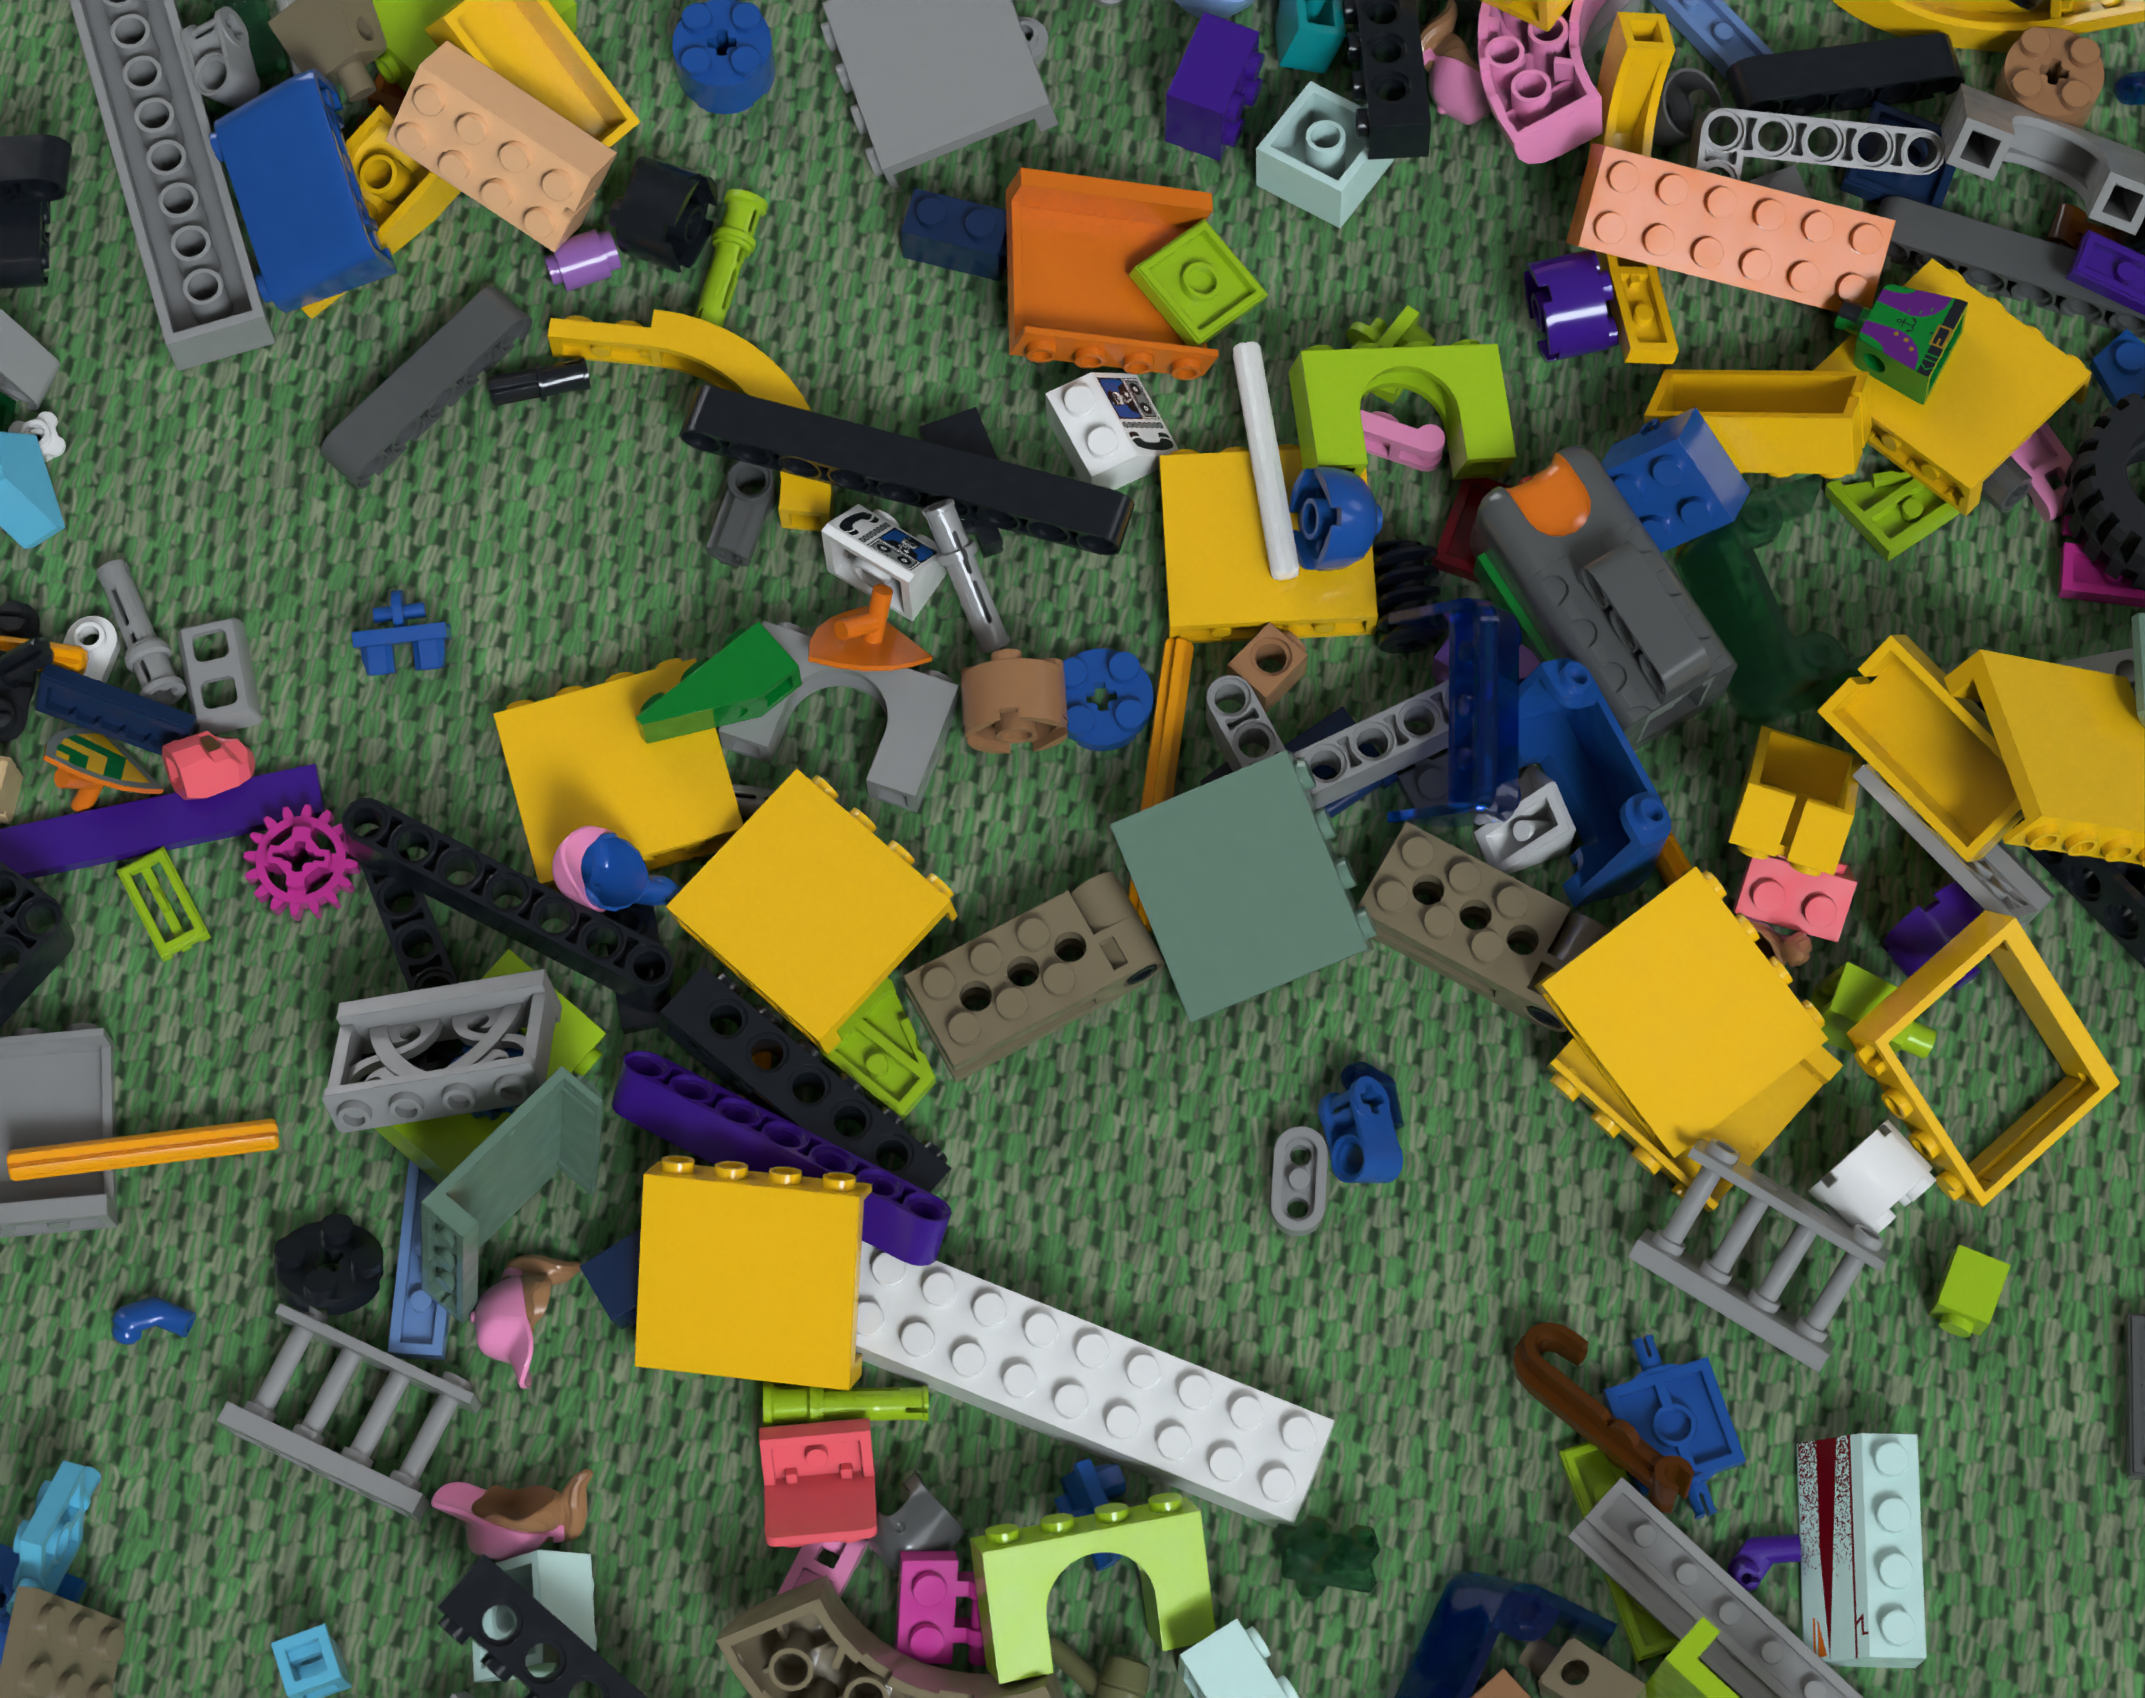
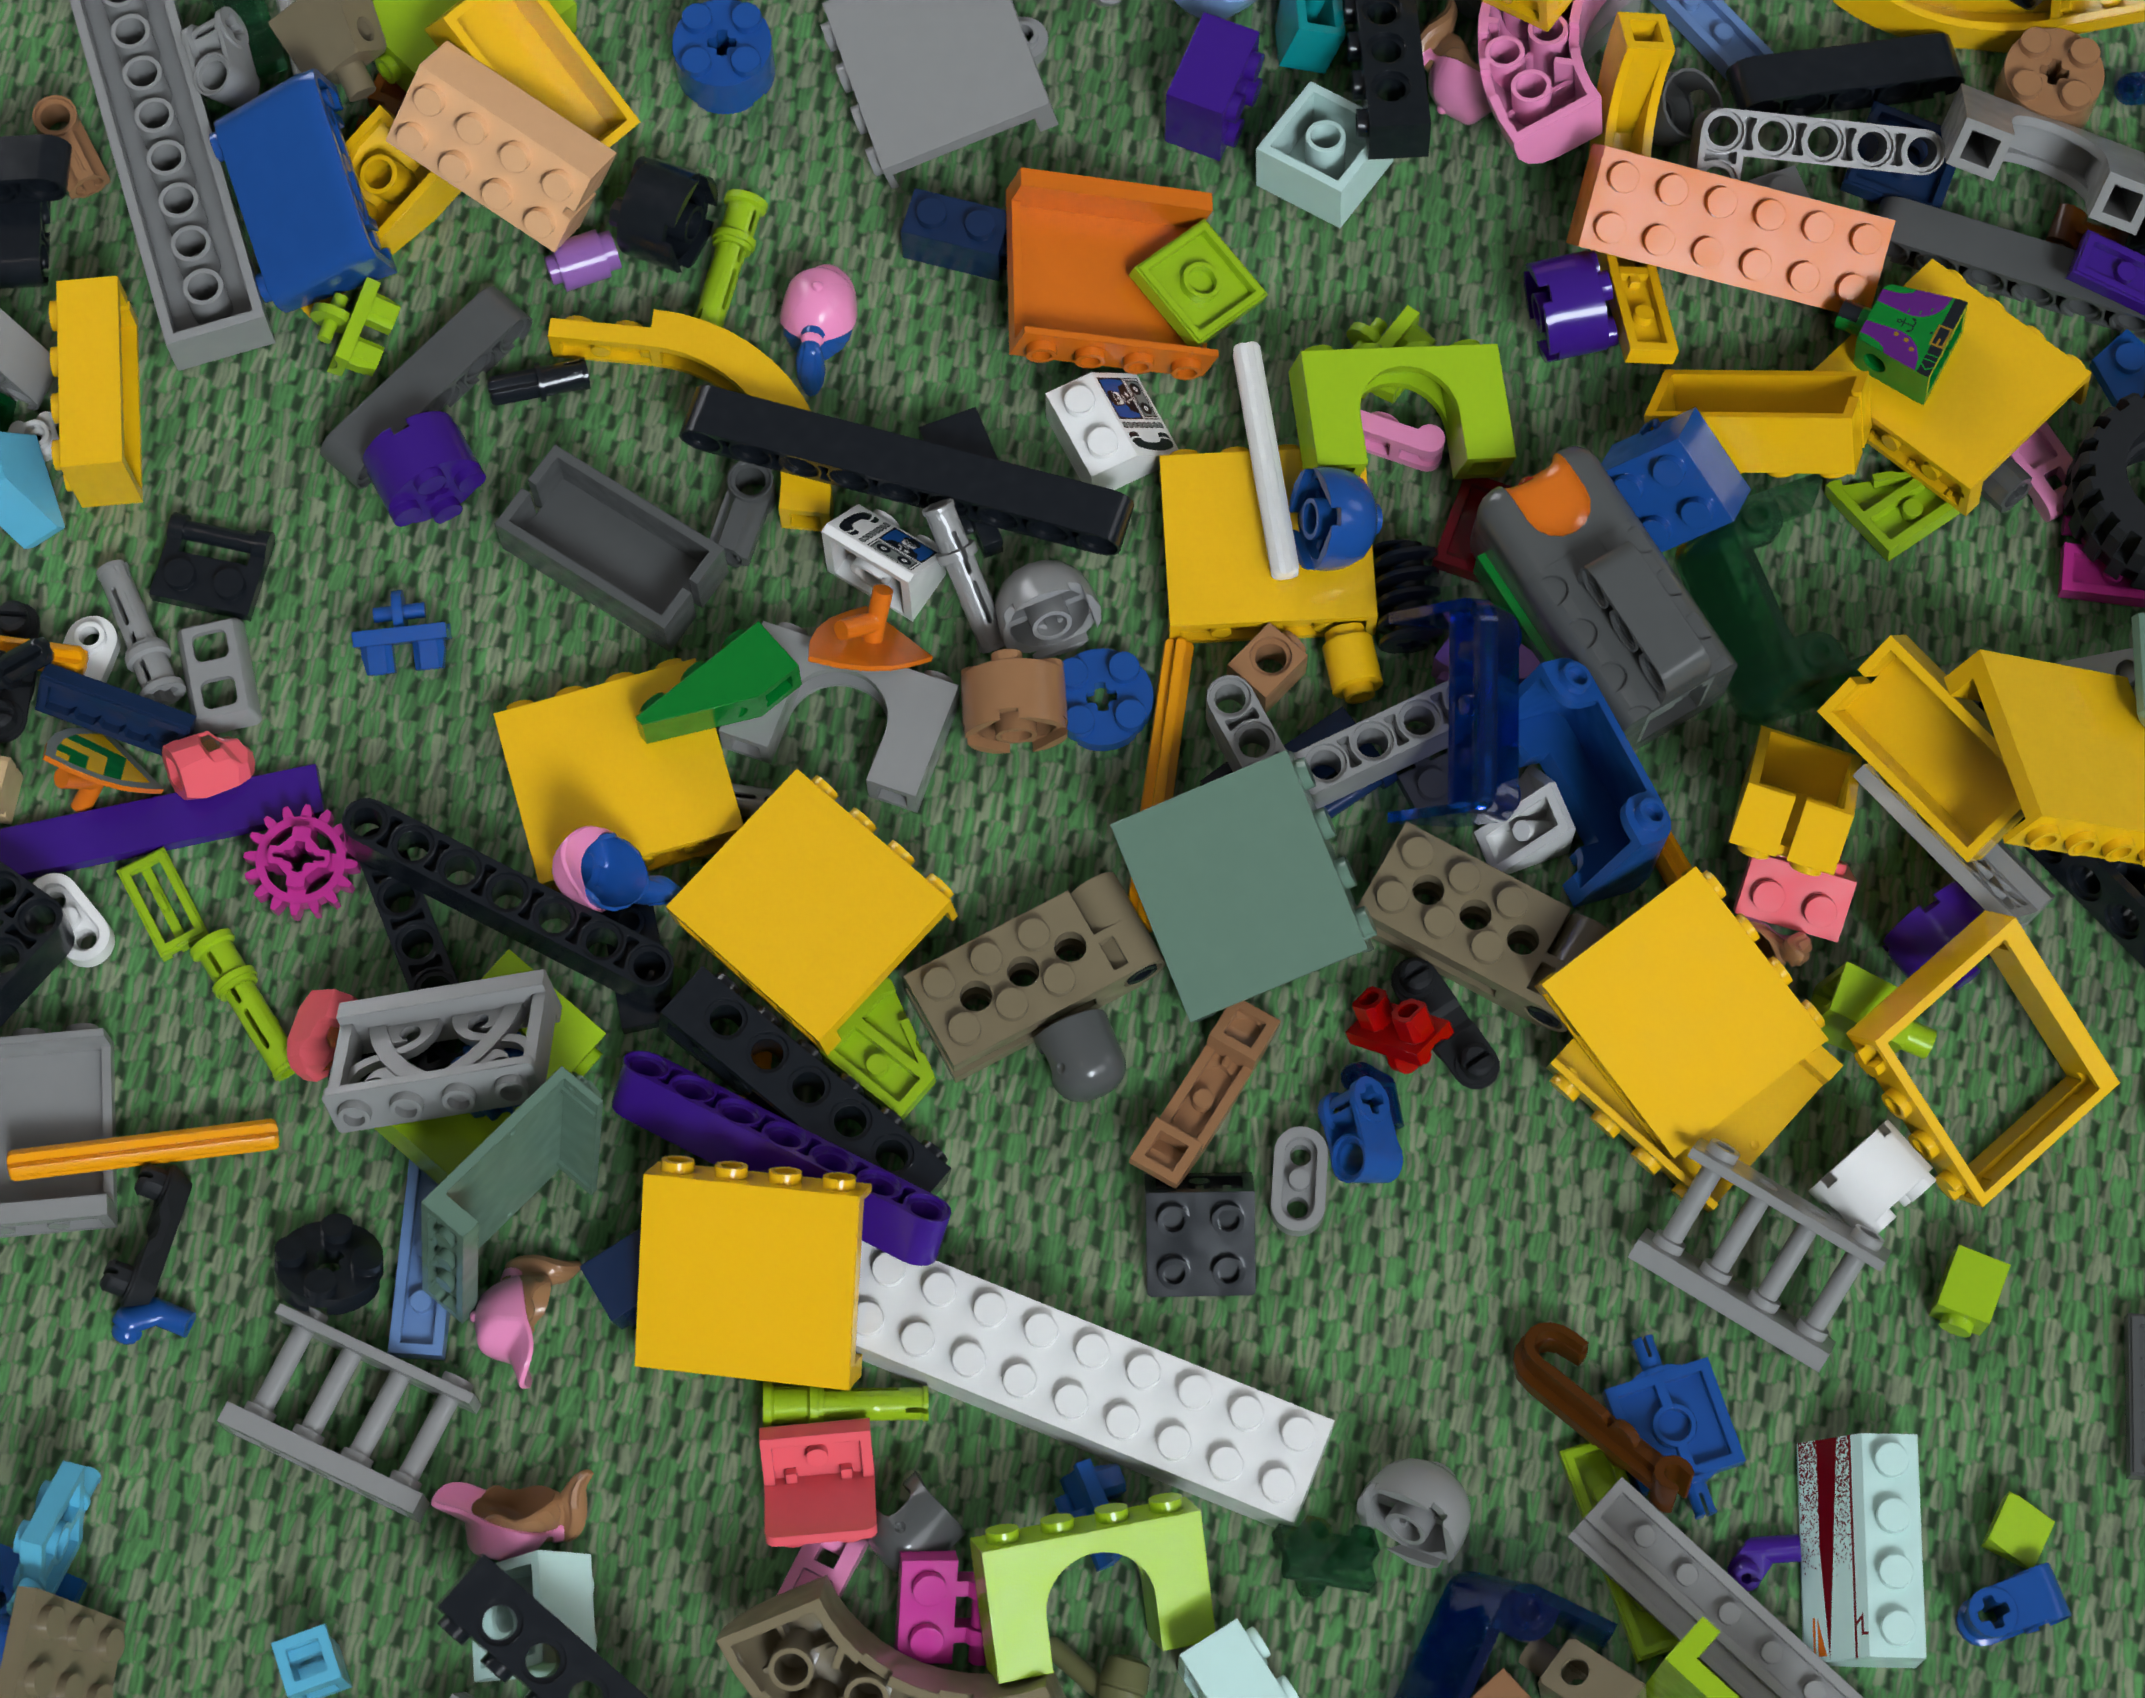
(83, 919): none -> white plate
(86, 169): none -> medium nougat piece
(96, 392): none -> yellow piece
(170, 1194): none -> black piece
(209, 582): none -> black plate
(237, 985): none -> lime pin
(315, 1034): none -> coral rock
(368, 310): none -> lime hips
(423, 469): none -> dark purple brick
(612, 548): none -> dark grey piece
(818, 320): none -> bright pink hair
(1046, 609): none -> light grey cylinder
(1083, 1055): none -> dark grey helmet
(1201, 1235): none -> black bracket
(1206, 1094): none -> medium nougat slope
(1352, 663): none -> yellow brick
(1398, 1031): none -> red hips
(1419, 1508): none -> light grey cylinder
(1467, 1050): none -> black piece
(2018, 1531): none -> lime slope
(2019, 1604): none -> blue piece

